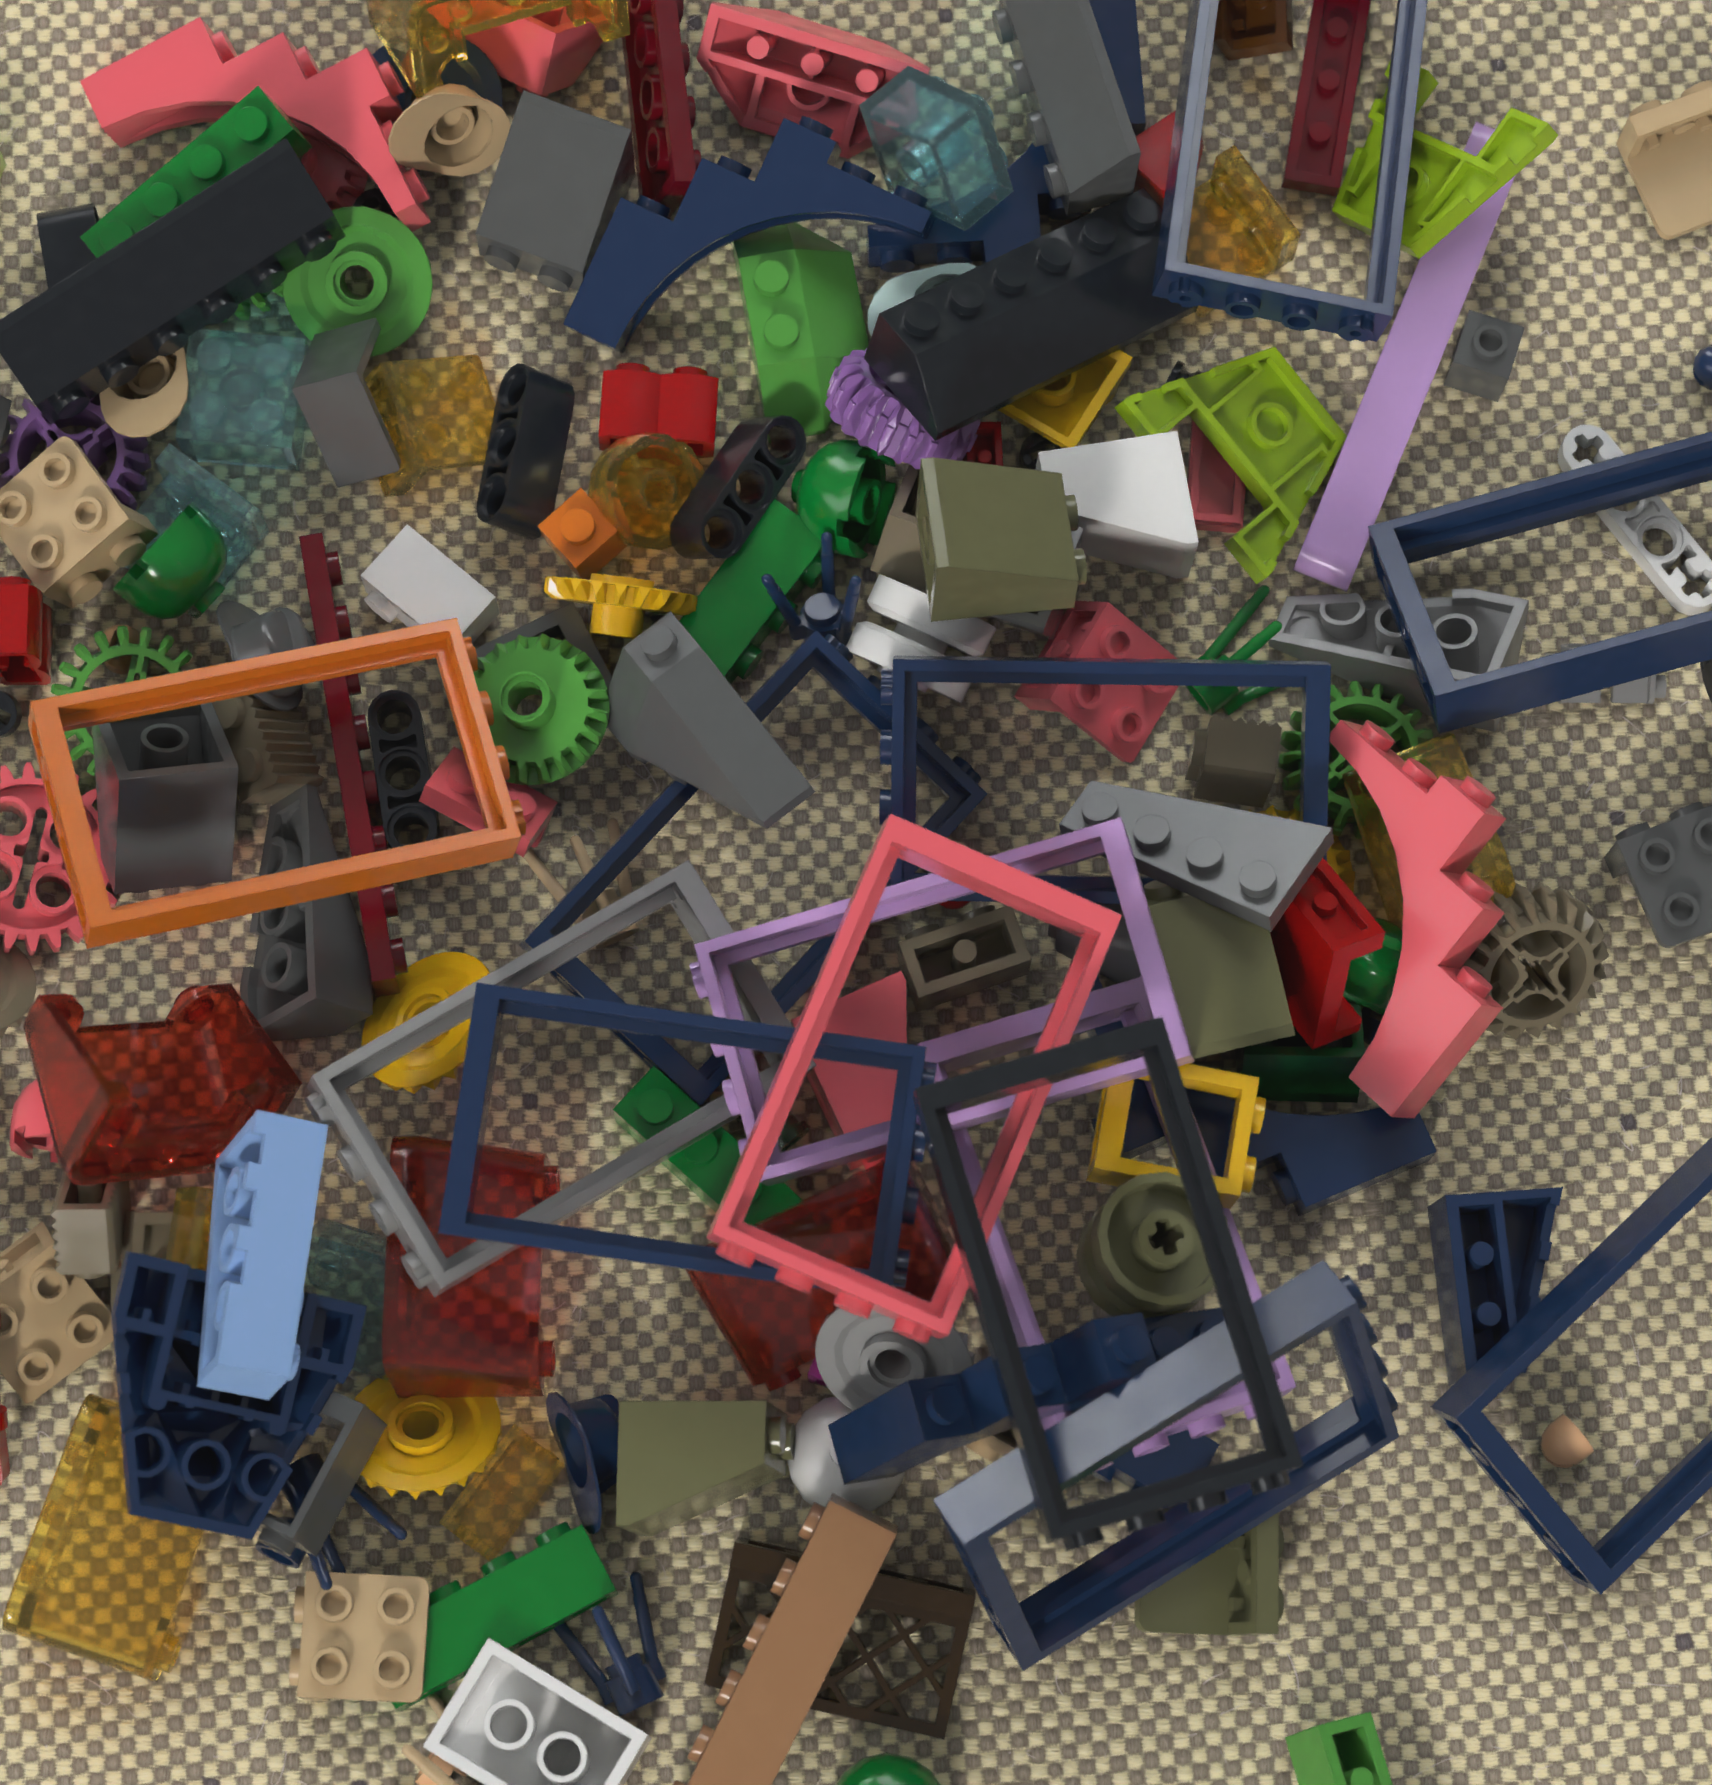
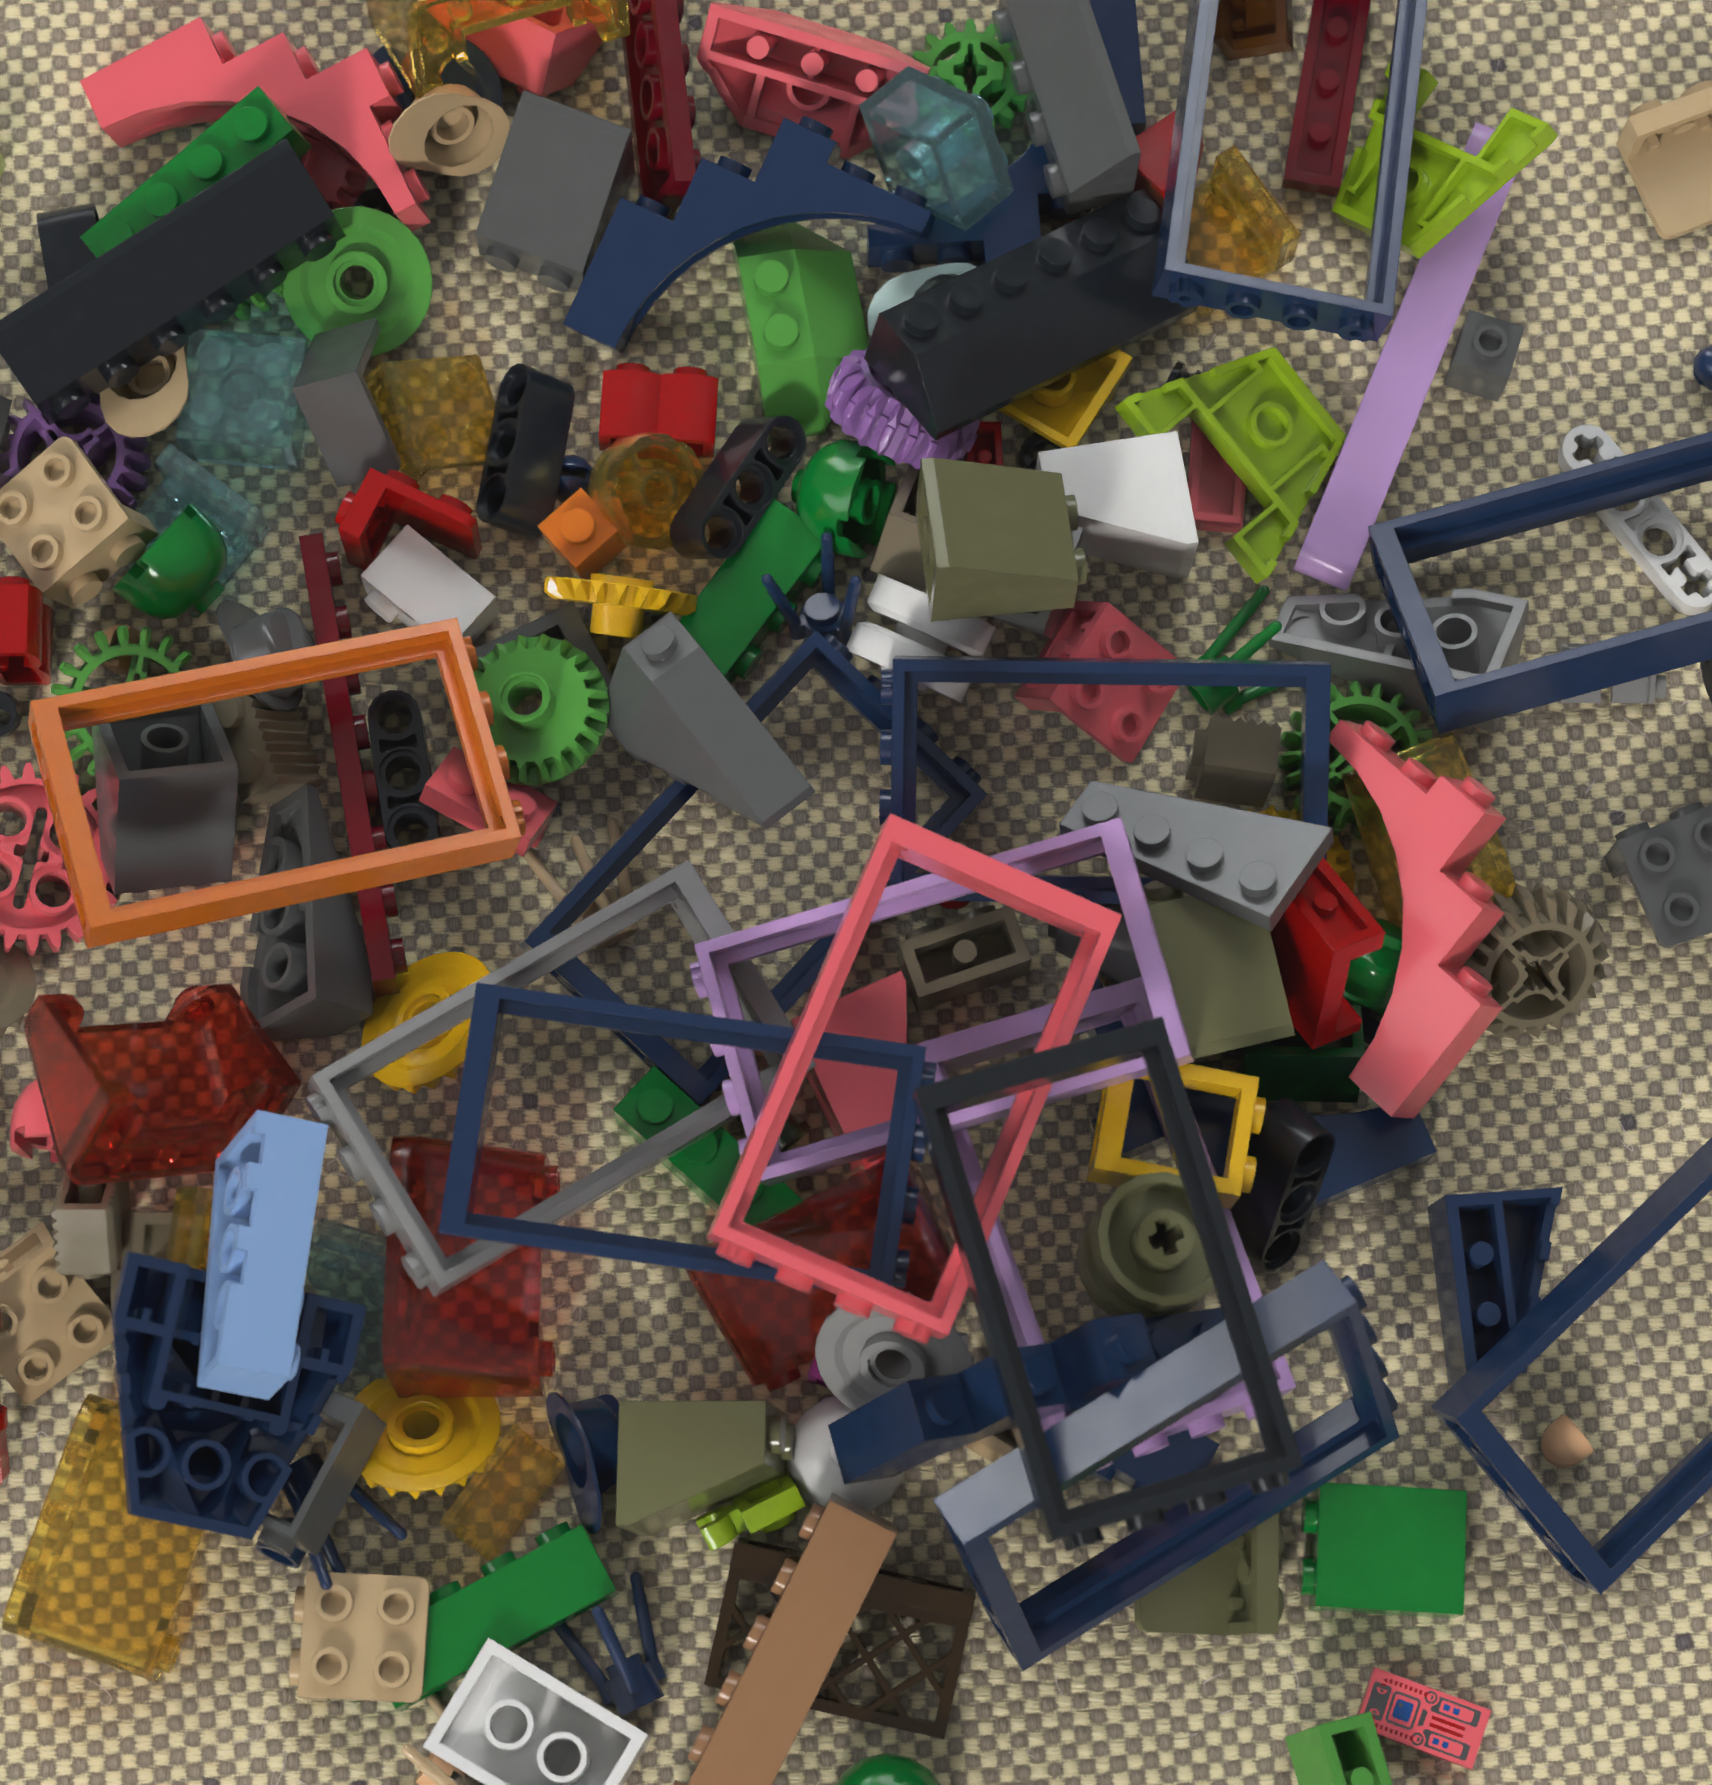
(396, 498): none -> red bracket
(568, 484): none -> dark blue hinge
(762, 1508): none -> lime plate
(972, 50): none -> bright green gear
(1288, 1176): none -> black beam
(1385, 1550): none -> green brick
(1424, 1718): none -> coral tile

